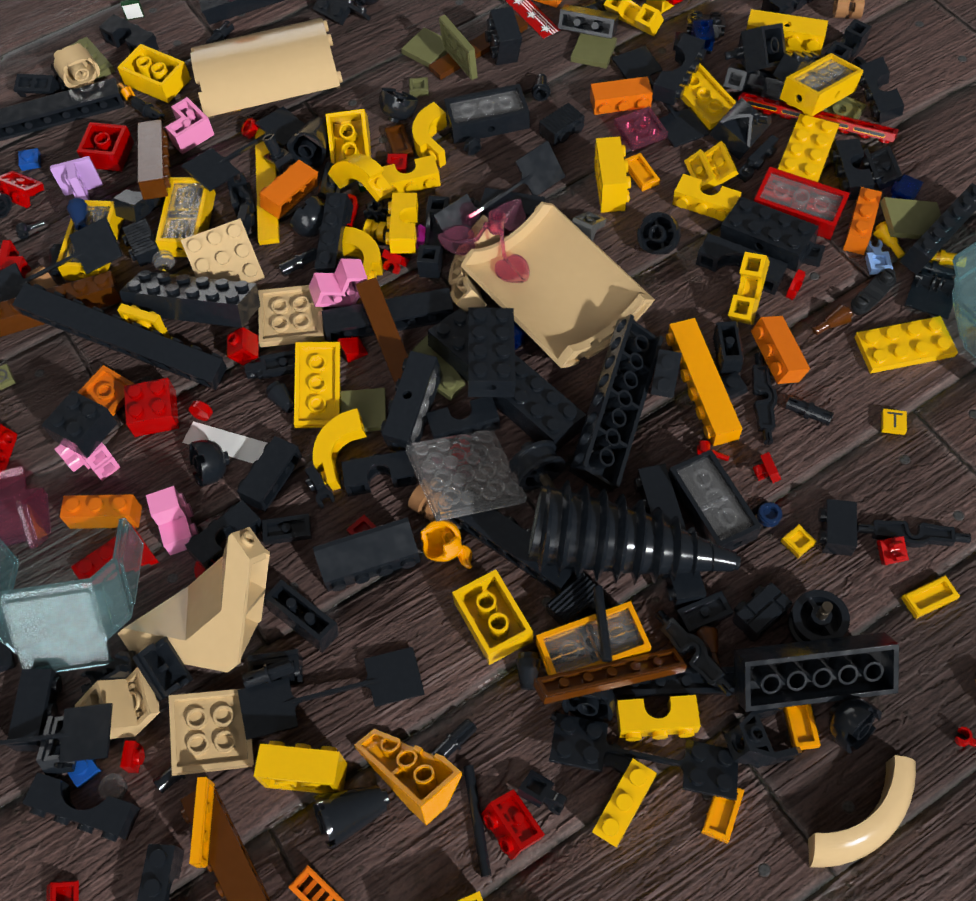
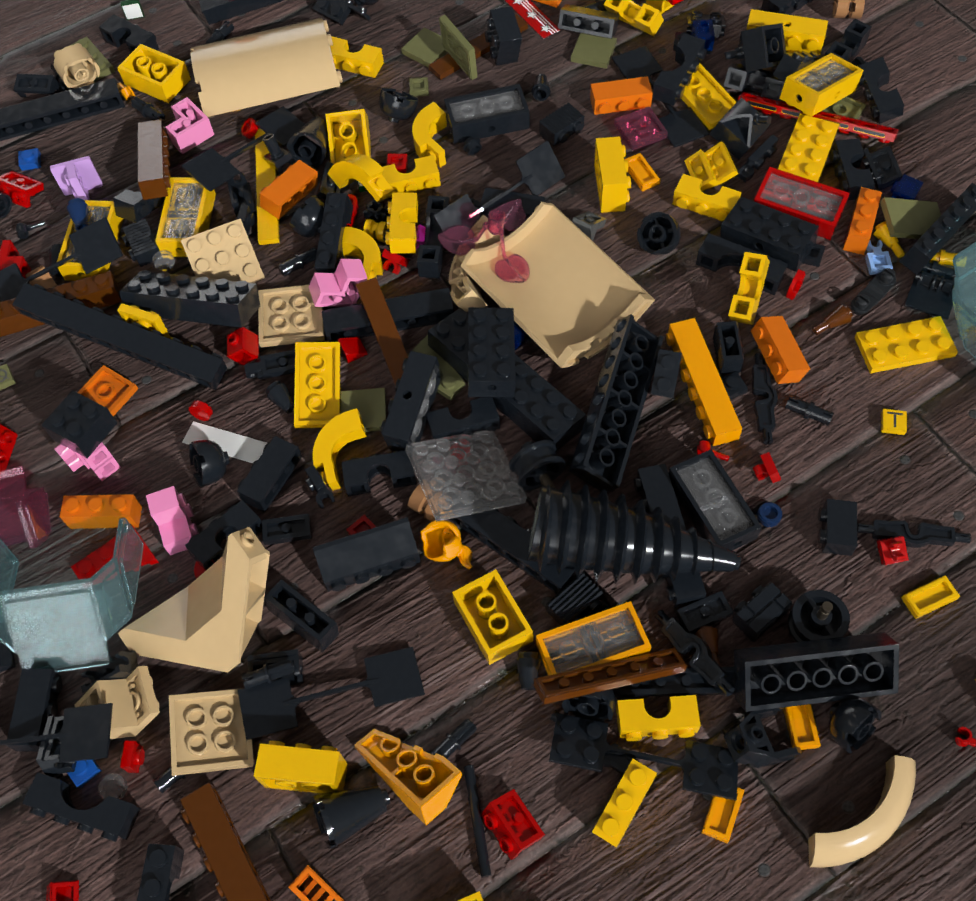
(106, 145): red brick -> none
(151, 407): red brick -> none
(162, 668): black hinge -> none
(202, 823): light orange tile -> none
(364, 62): none -> yellow arch
(398, 140): reddish brown tile -> none
(539, 790): black plate -> none
(602, 624): black bar -> none
(798, 541): yellow tile -> none

